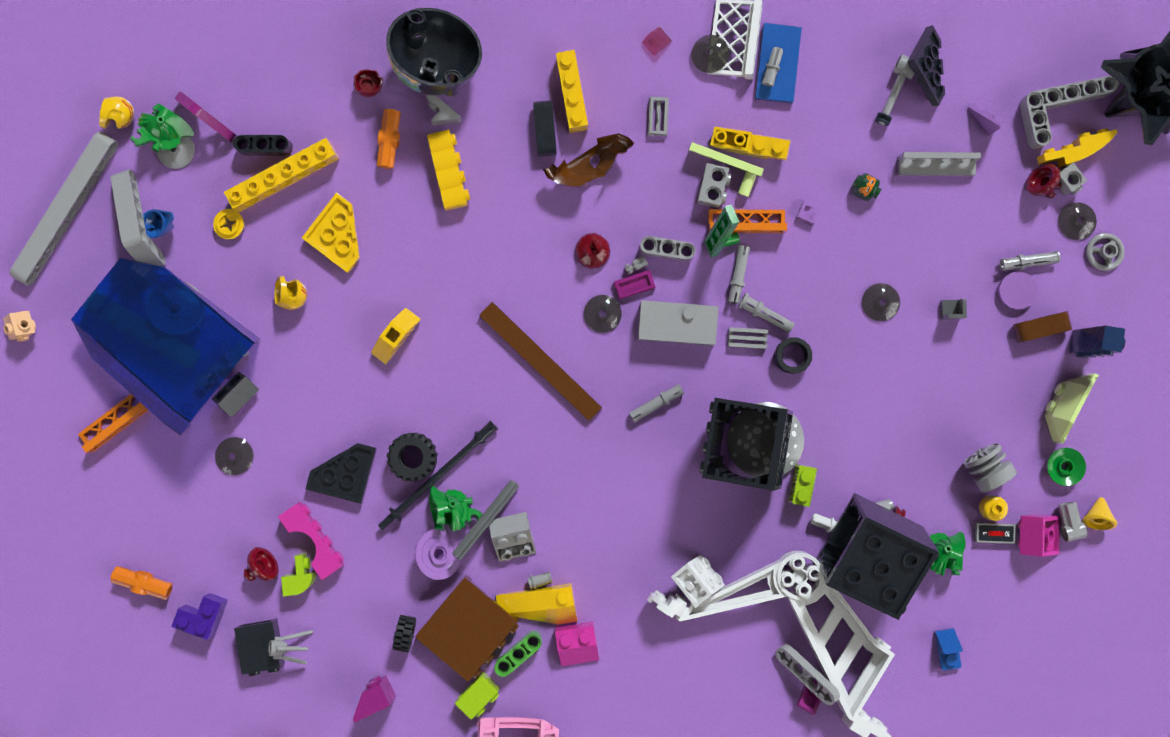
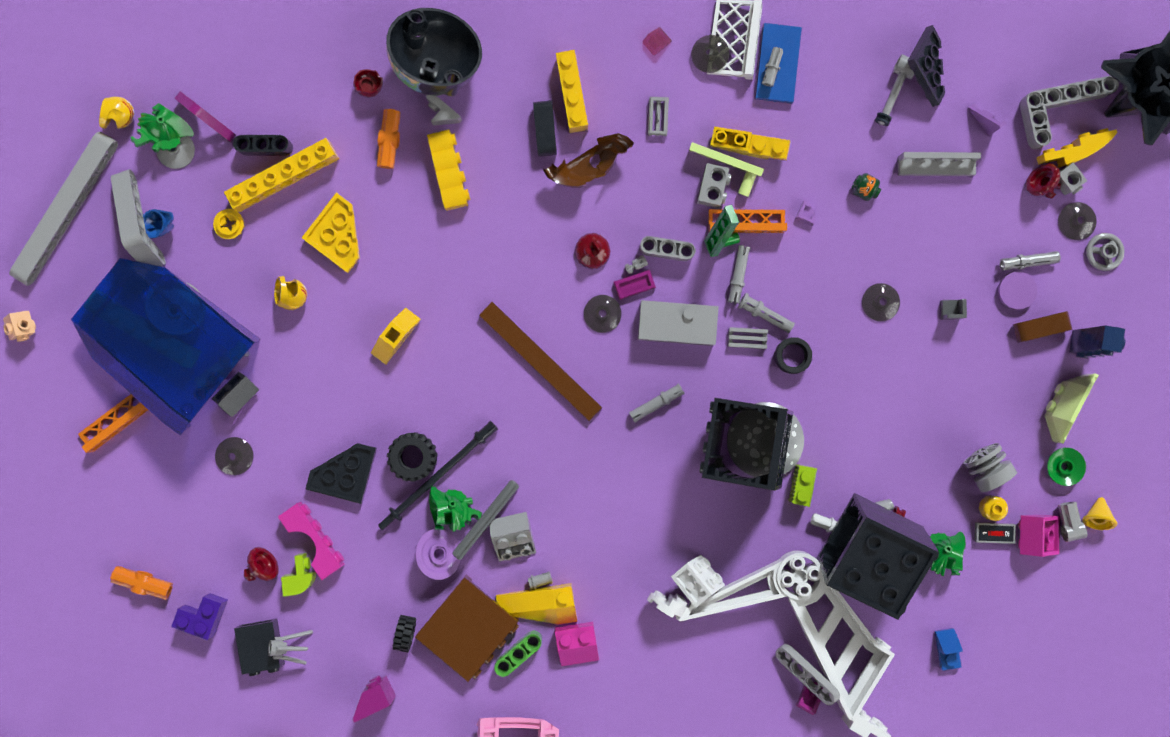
(477, 695): lime brick -> none

